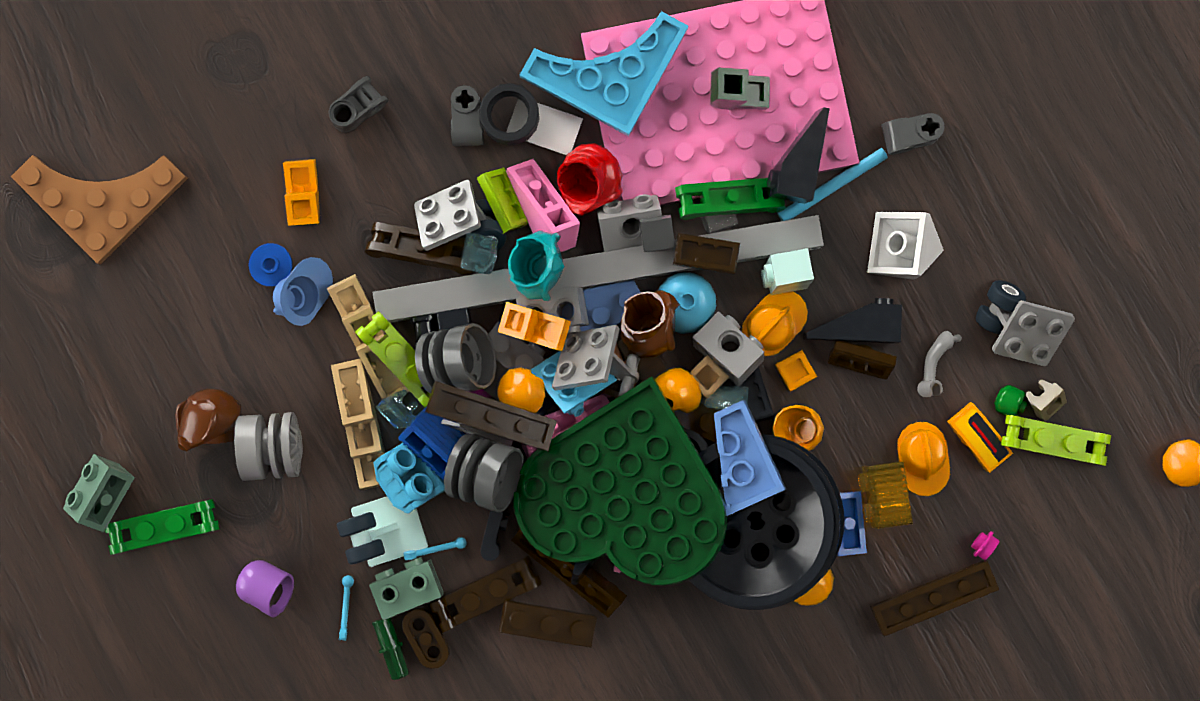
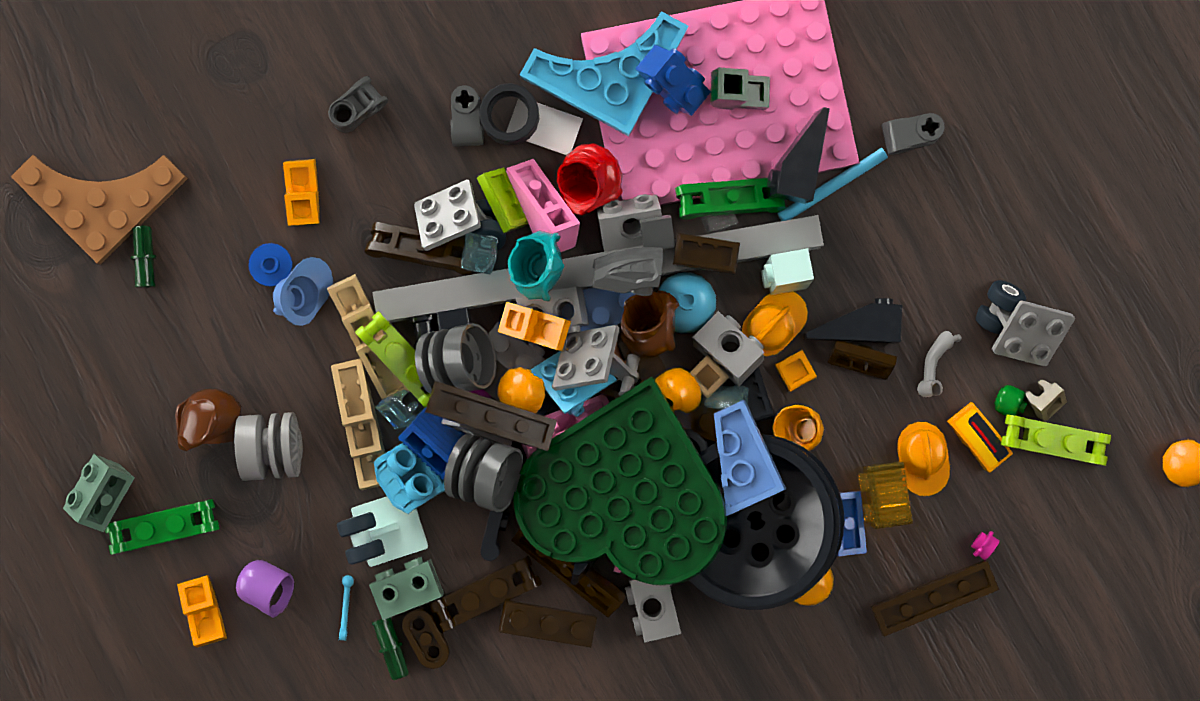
(143, 257): none -> dark green axle
(202, 611): none -> light orange slope
(460, 543): medium azure hinge -> none
(629, 270): none -> dark grey slope
(656, 625): none -> light grey brick
(673, 80): none -> blue brick
(903, 244): white slope -> none

